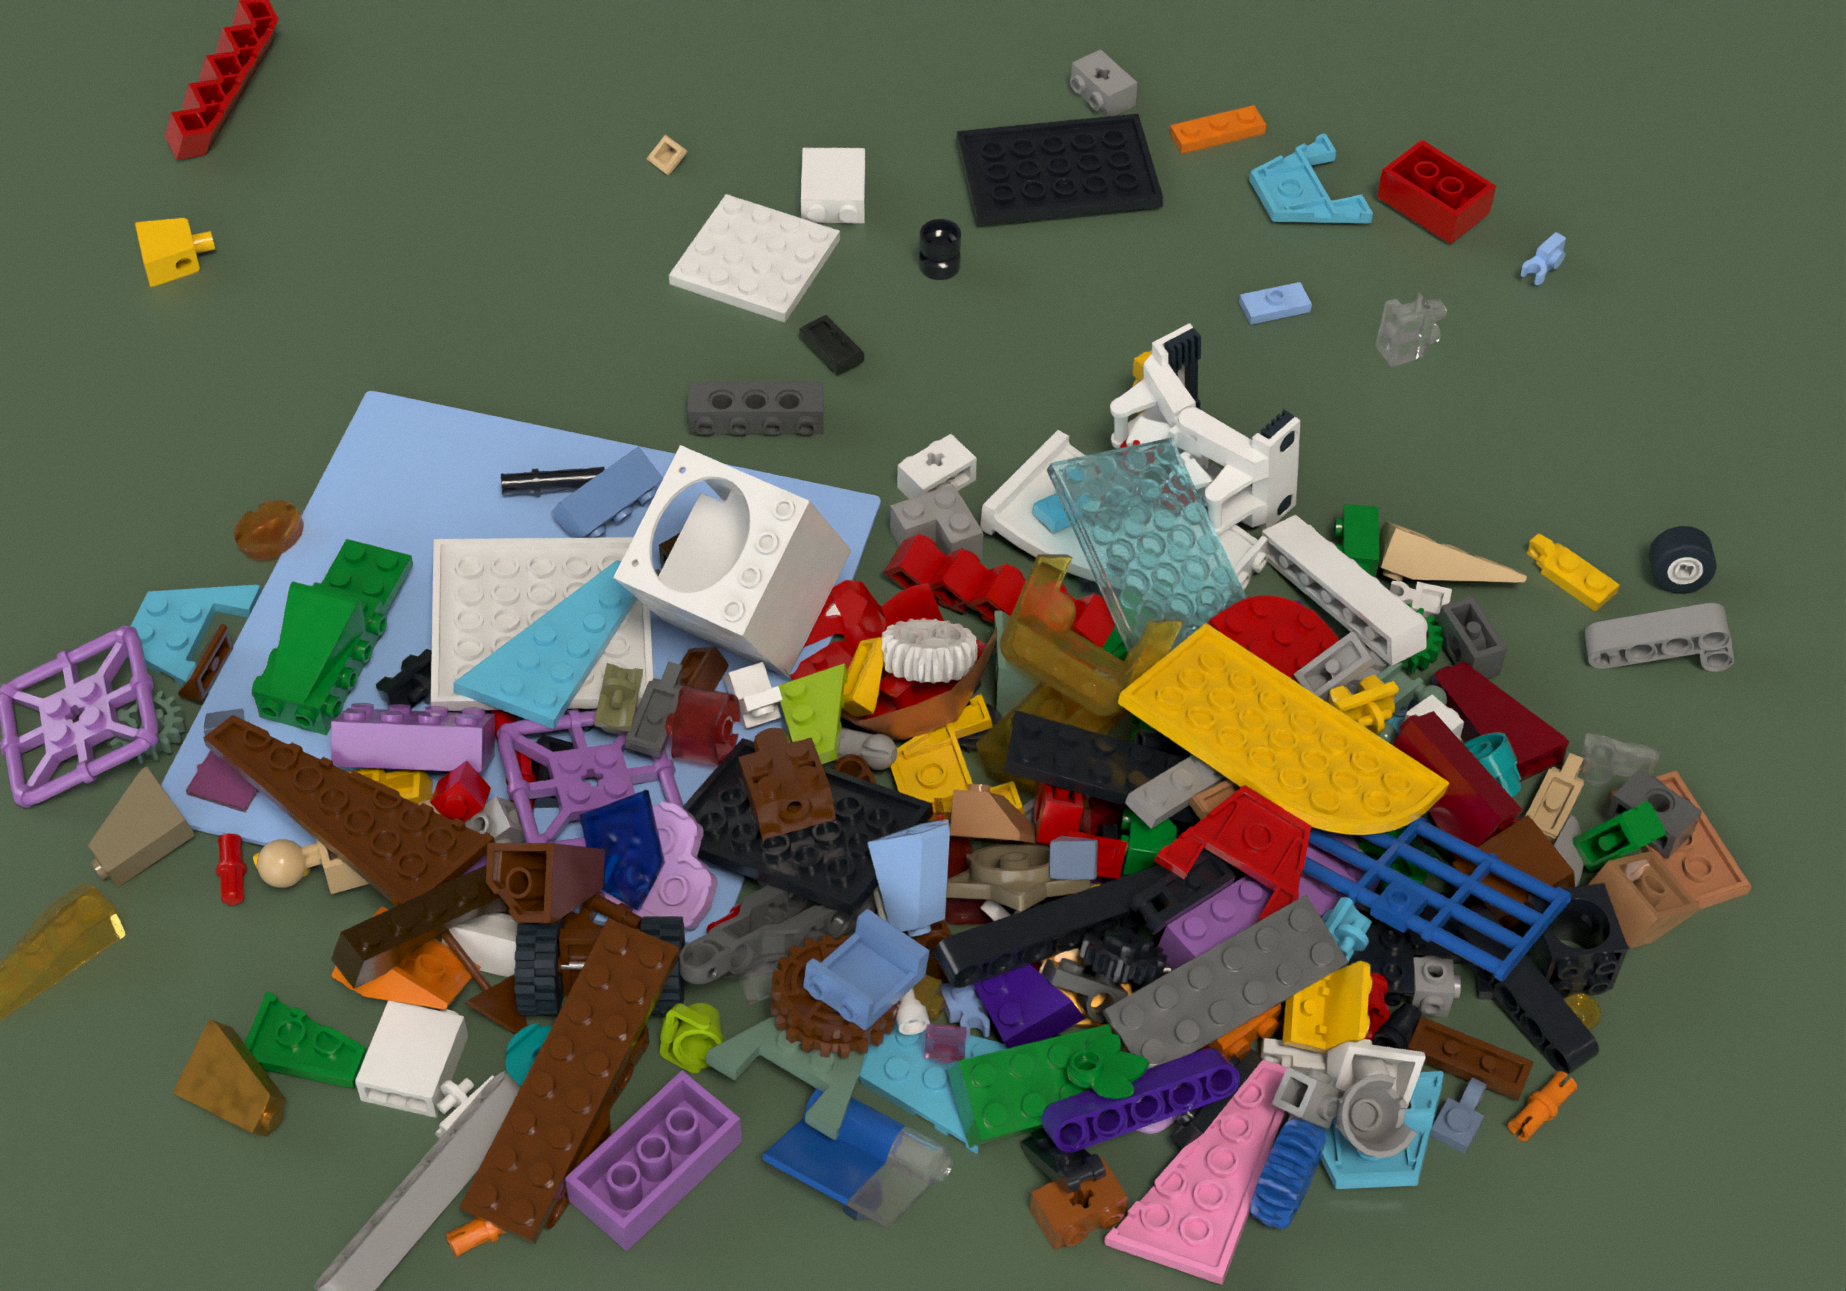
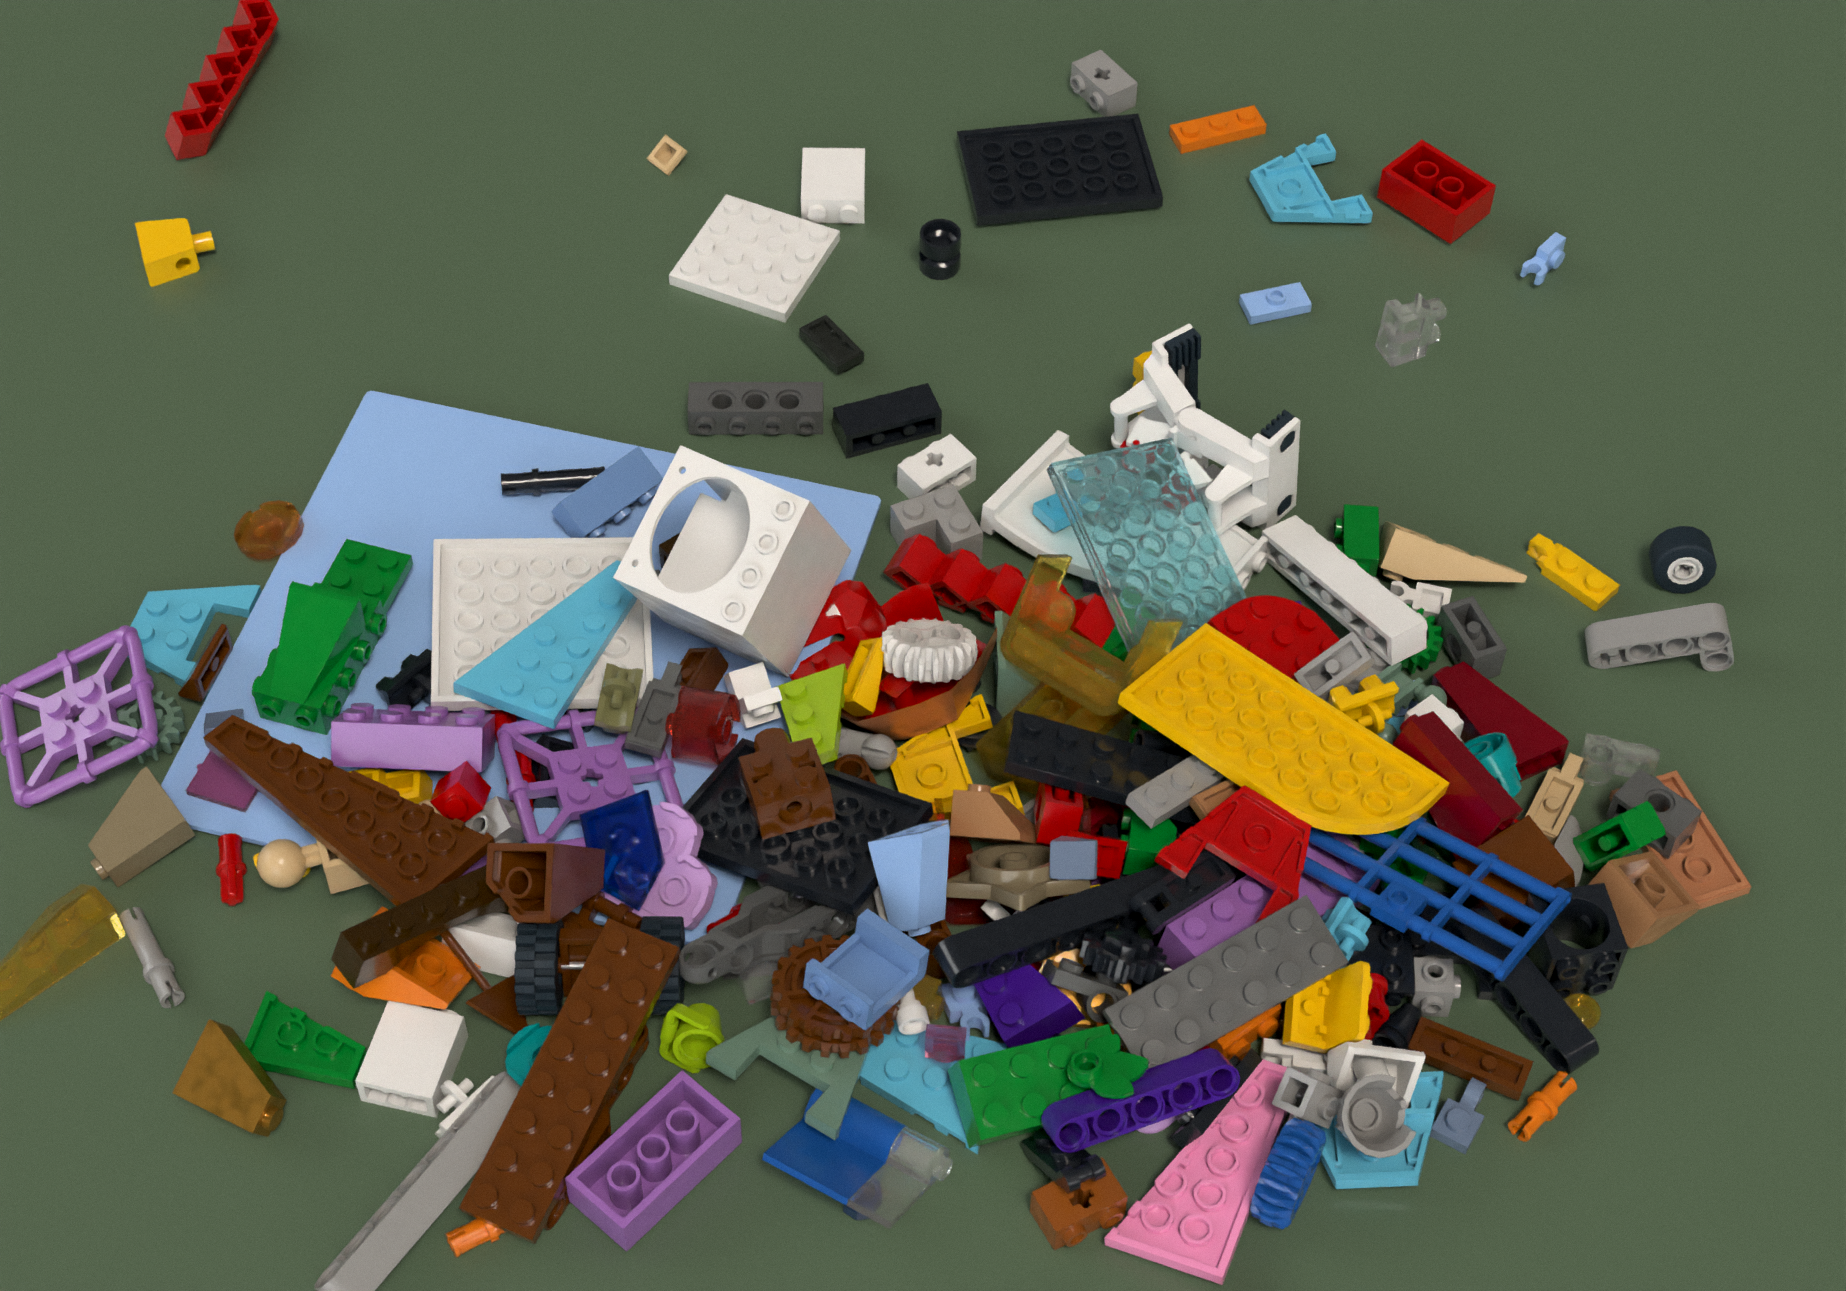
(156, 968): none -> light grey pin
(887, 420): none -> black brick

